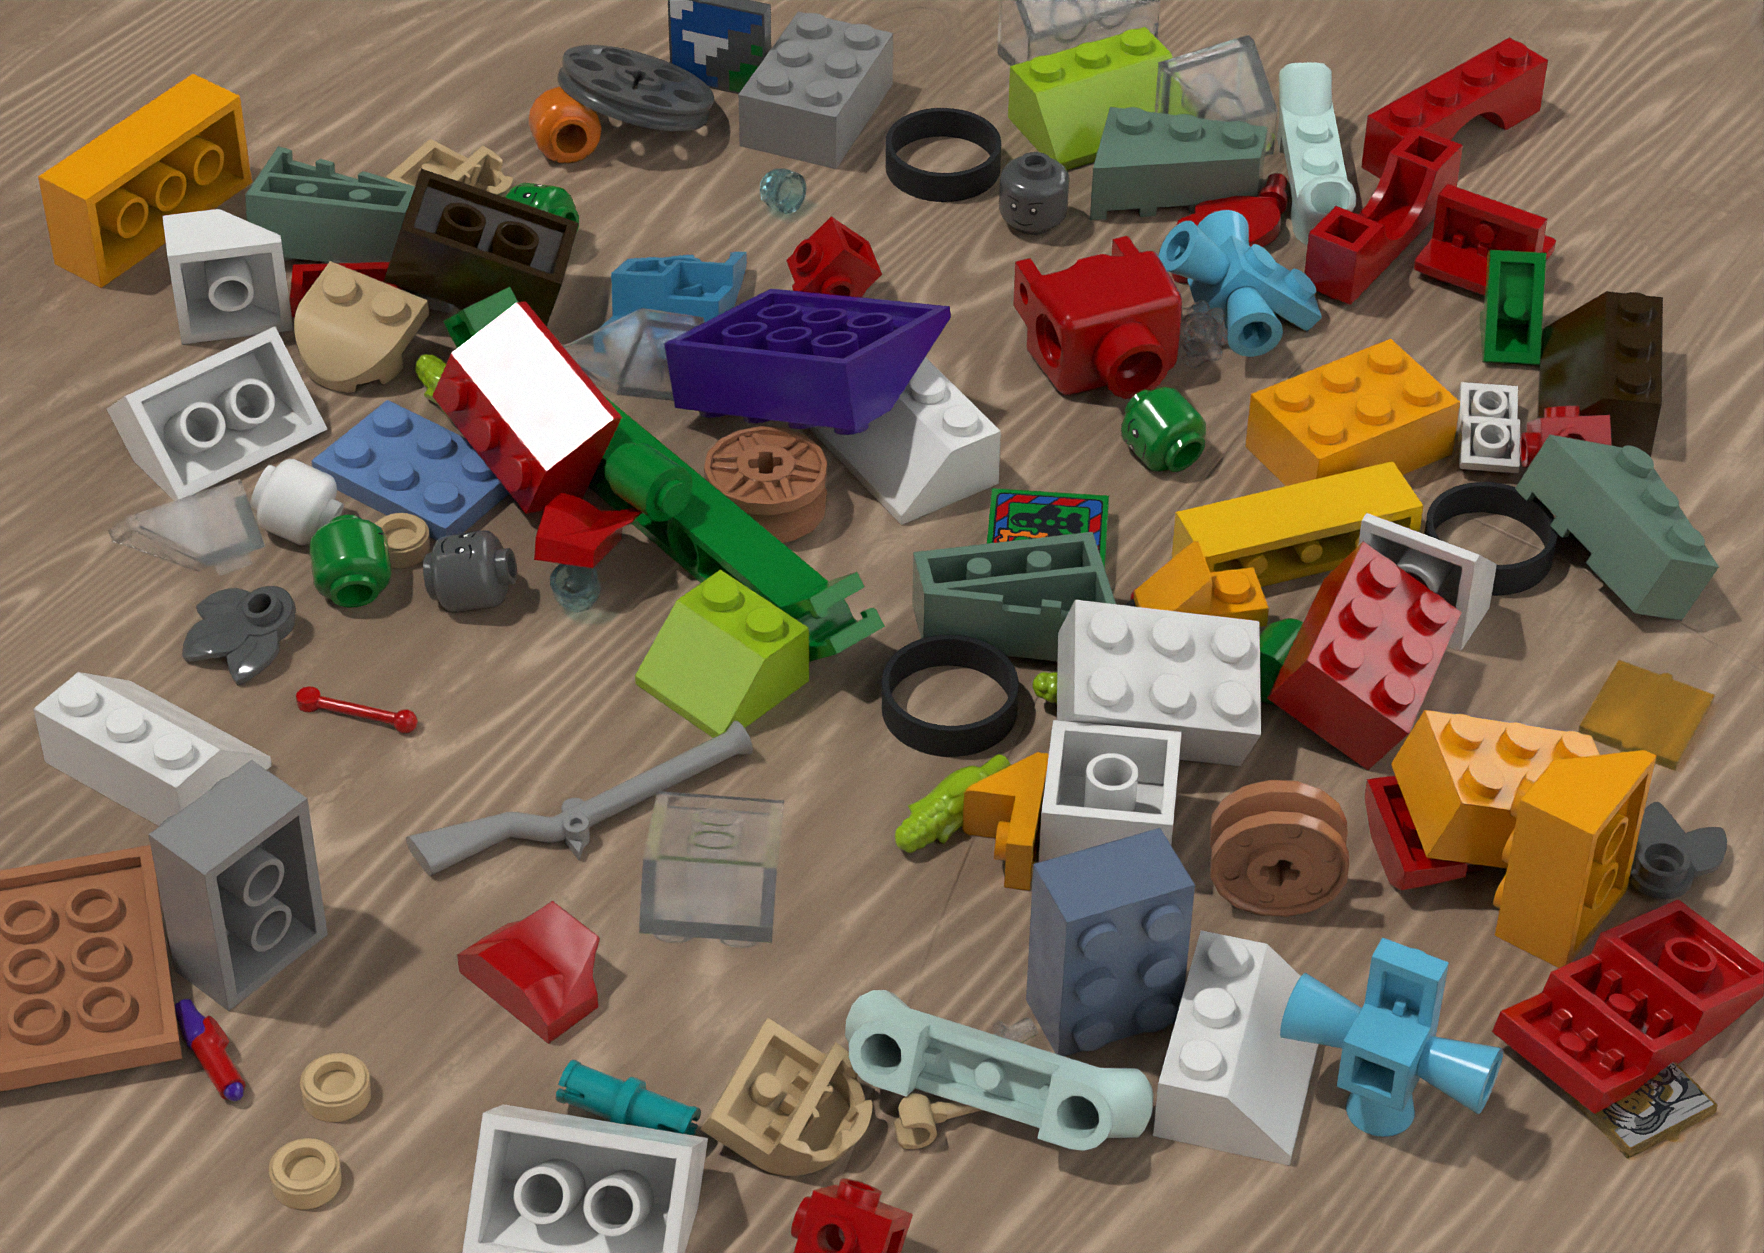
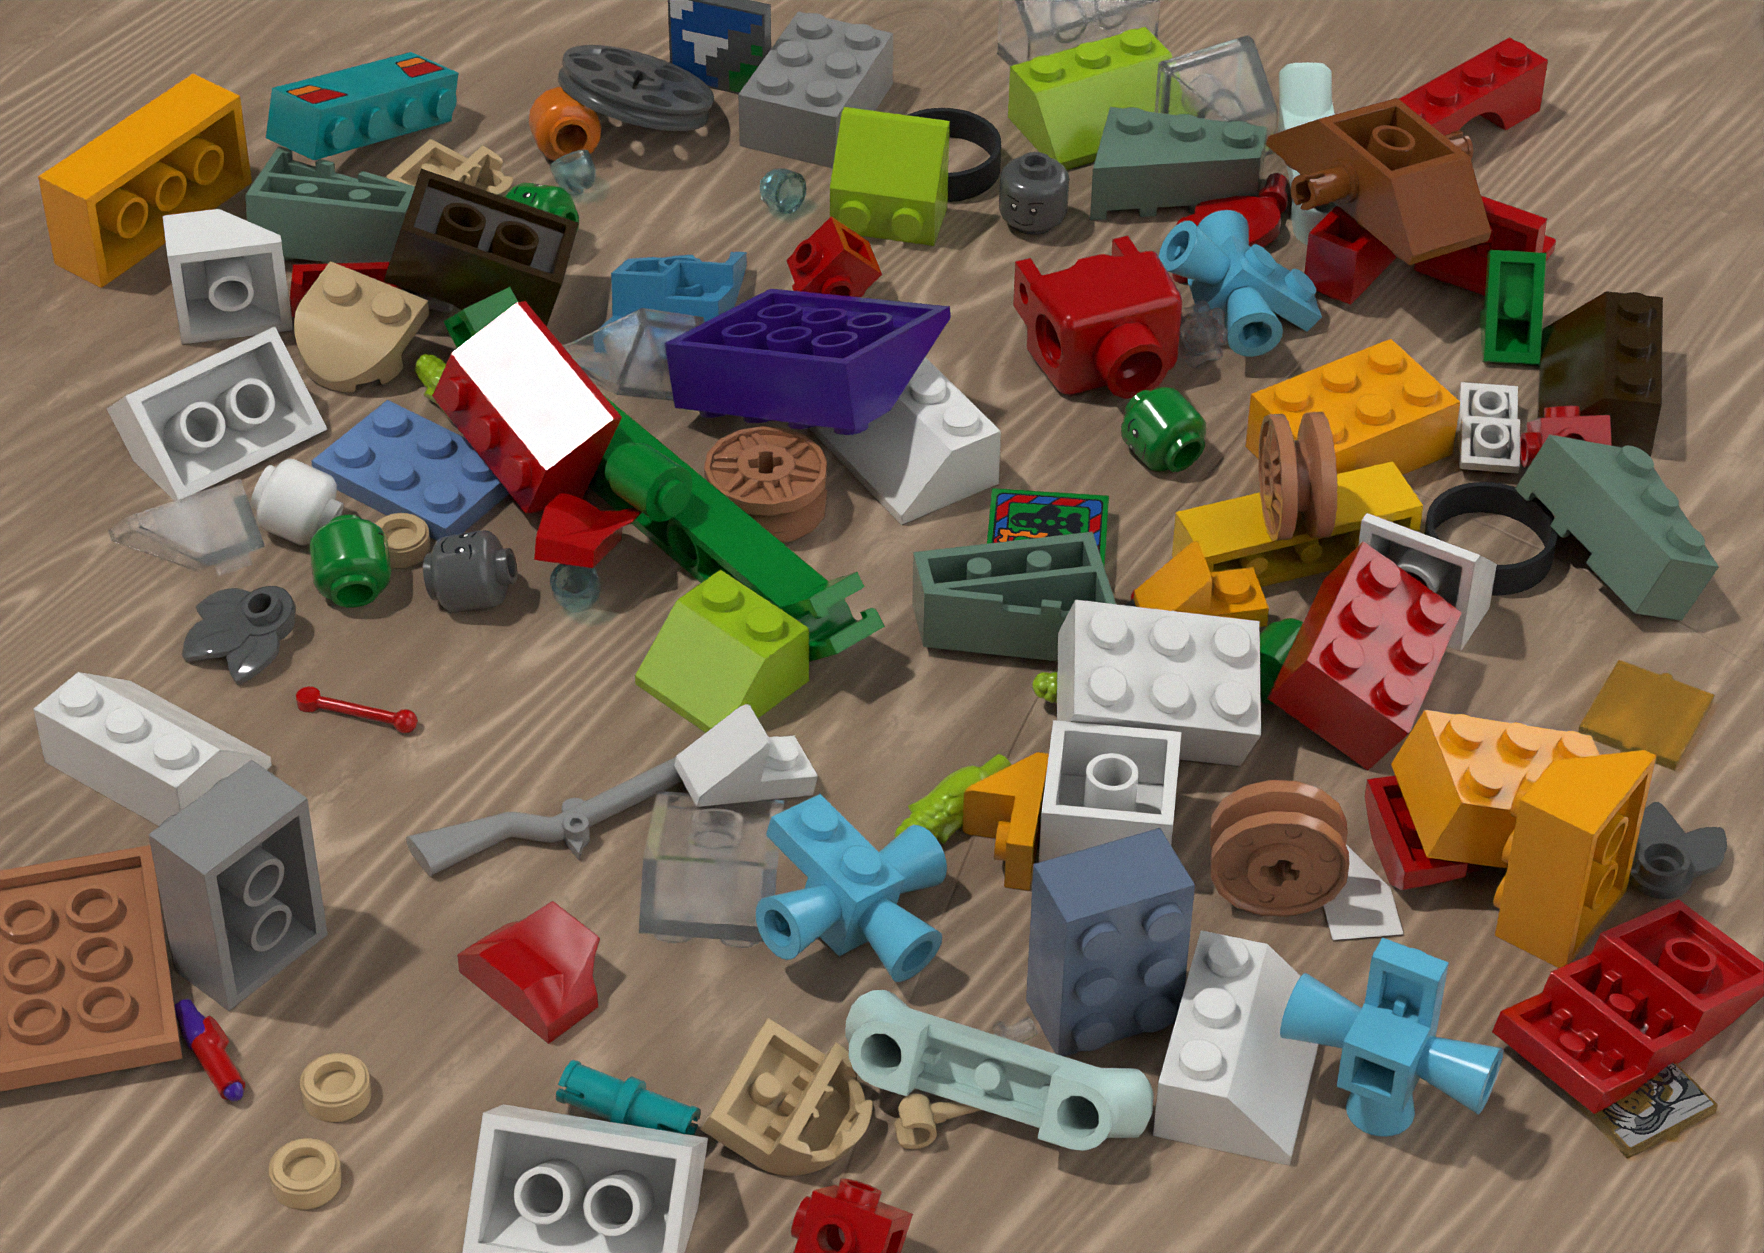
(361, 105): none -> teal brick
(574, 171): none -> clear light blue hinge
(743, 764): none -> white slope
(851, 889): none -> medium azure brick
(890, 175): none -> lime slope
(950, 651): black tyre -> none
(1297, 476): none -> nougat wheel
(1363, 905): none -> white sticker
(1390, 177): none -> dark orange slope

